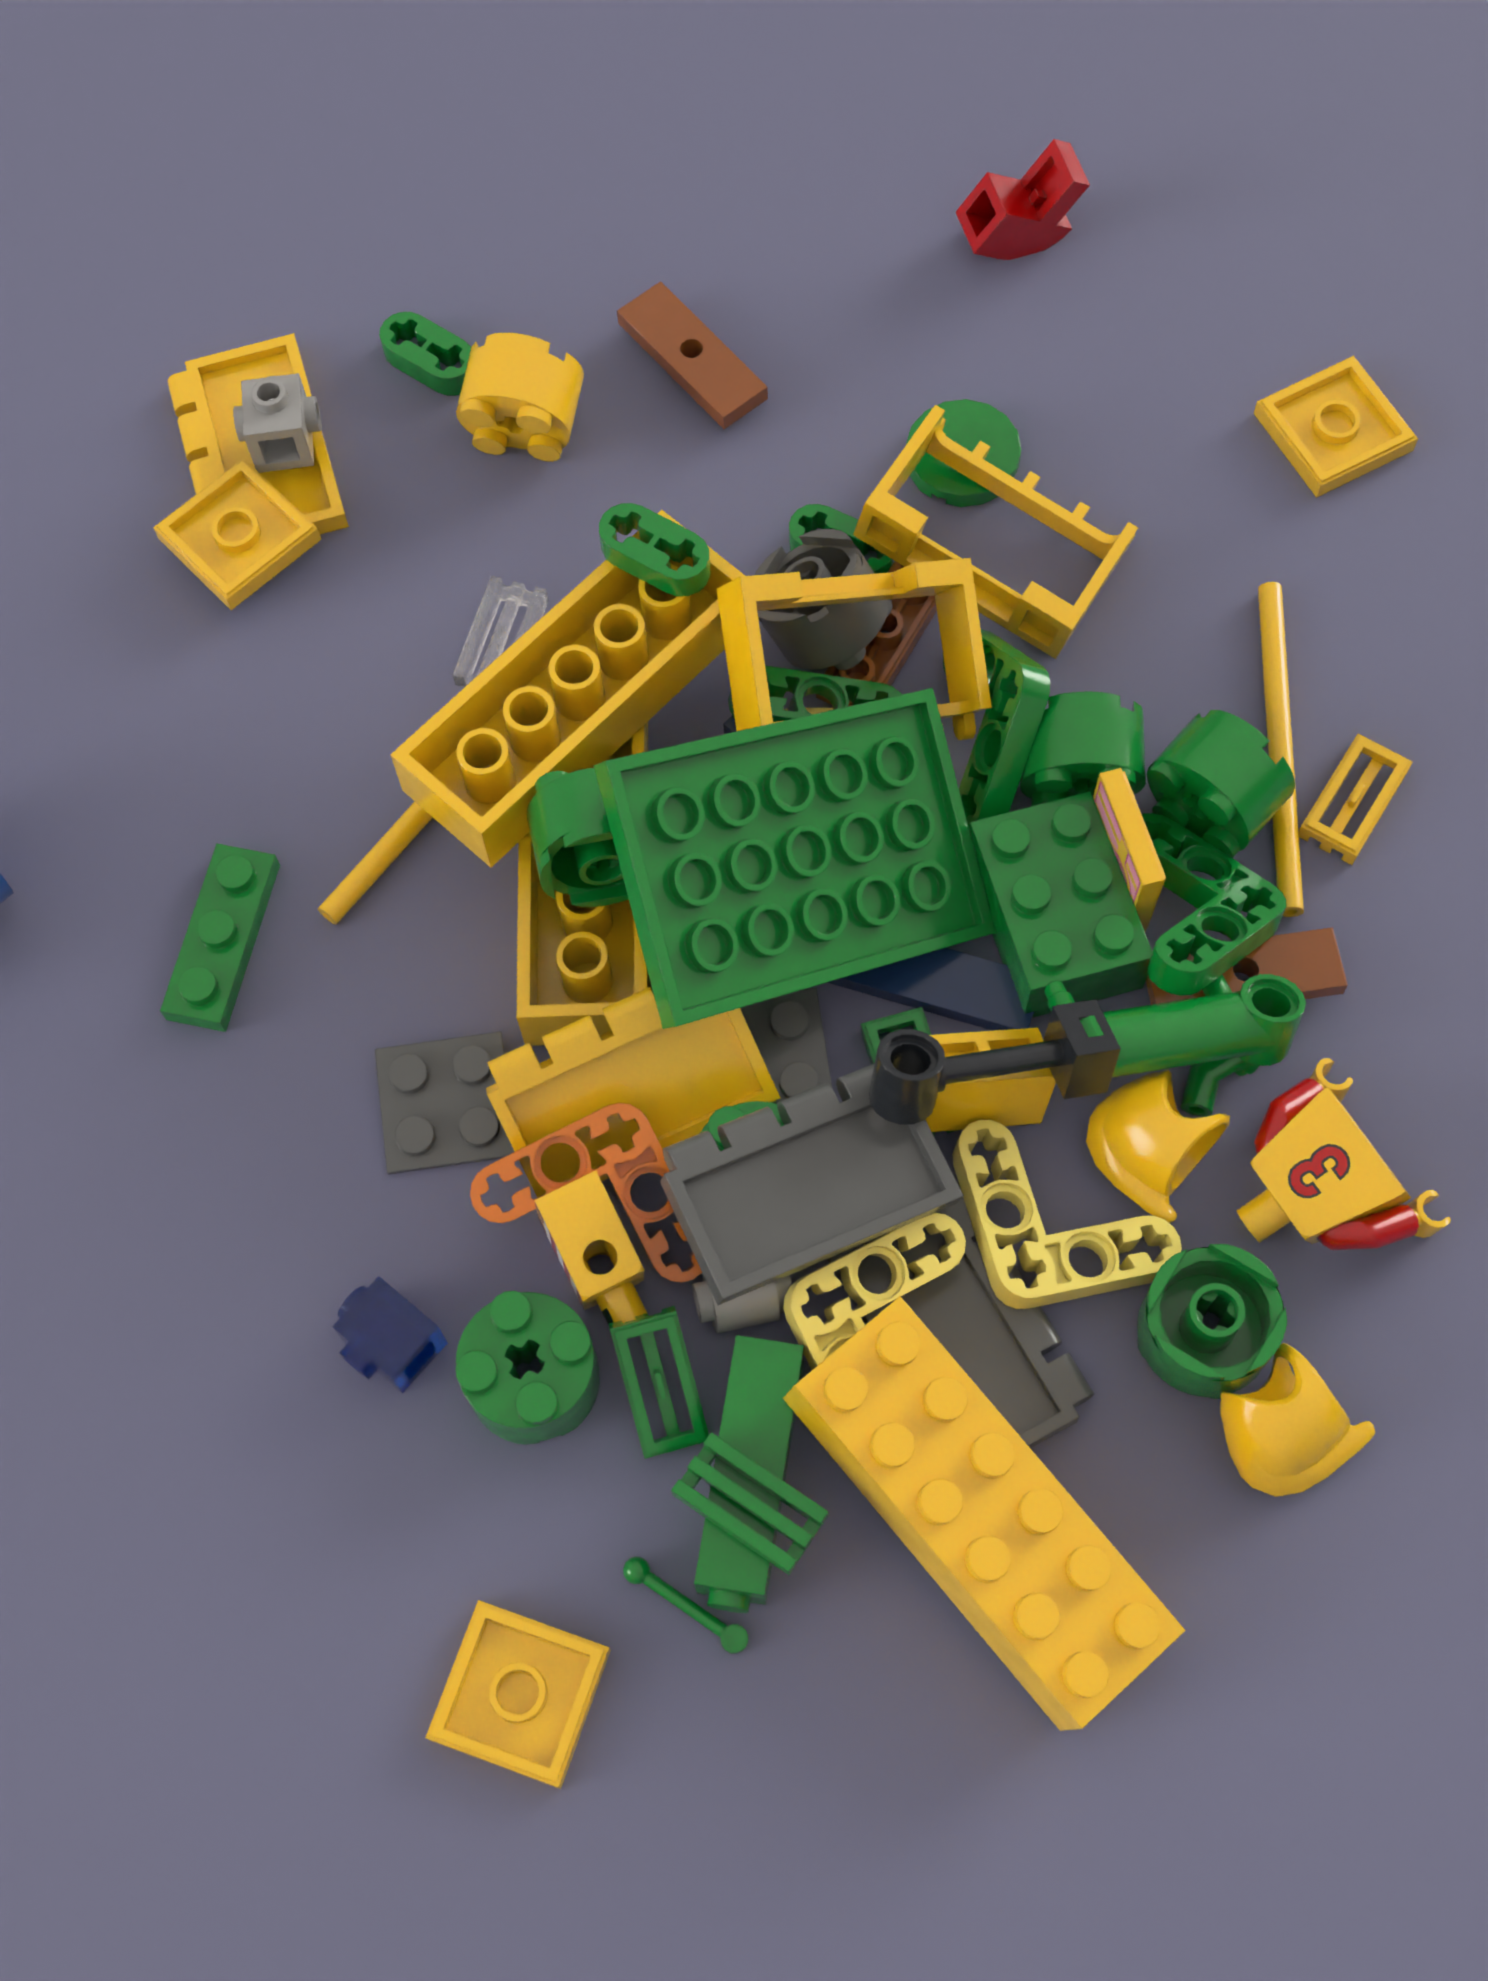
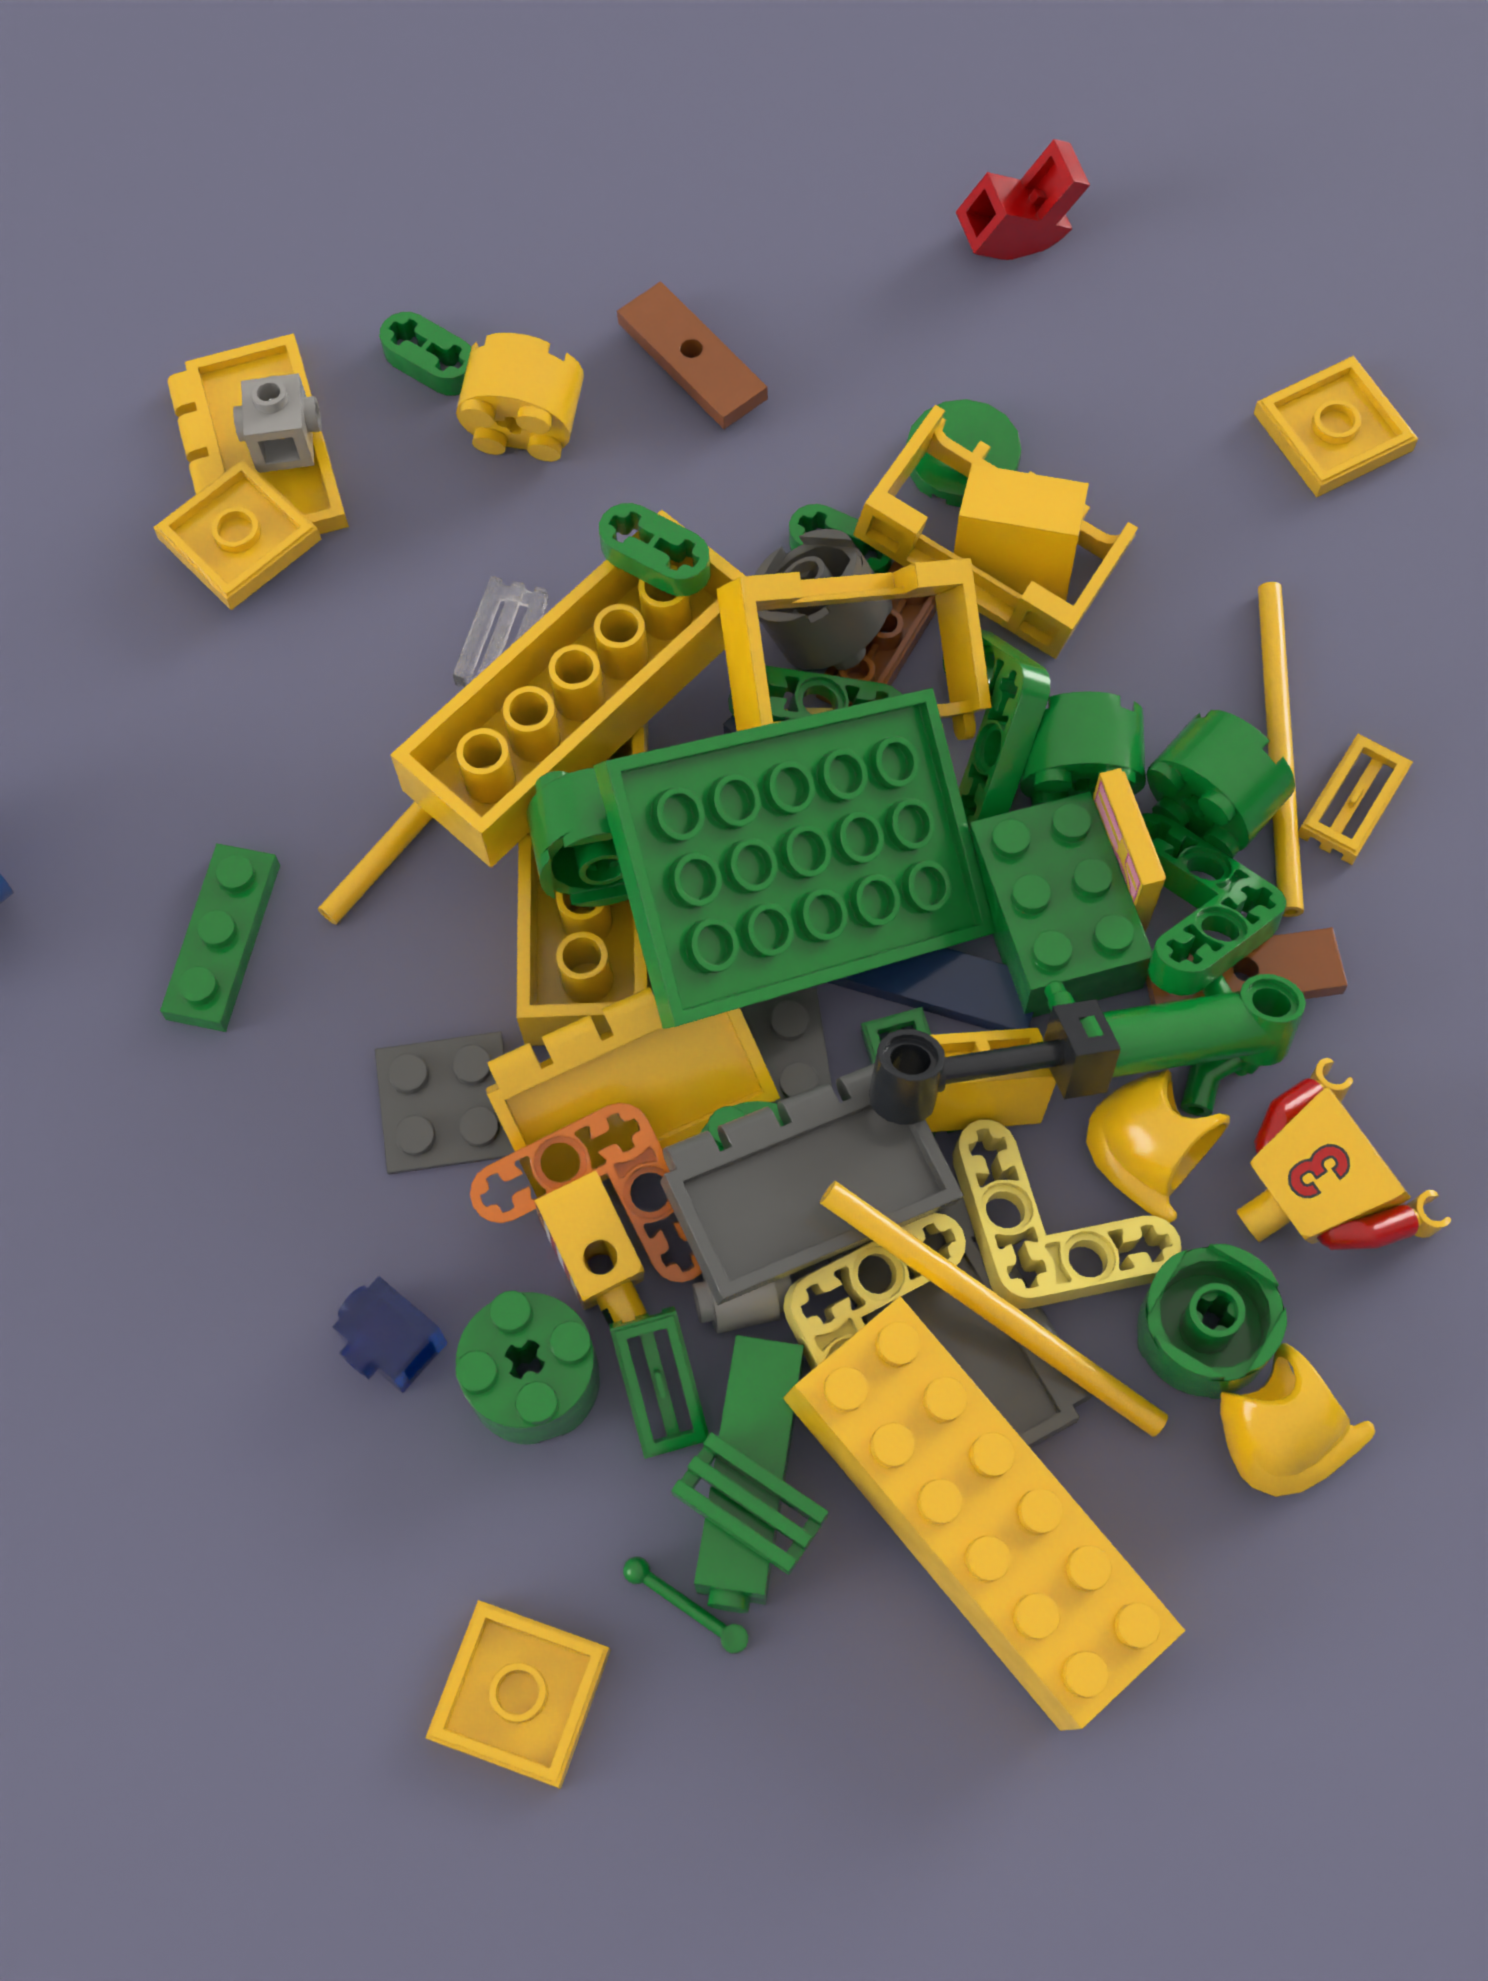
(993, 1308): none -> yellow piece
(1021, 527): none -> yellow slope

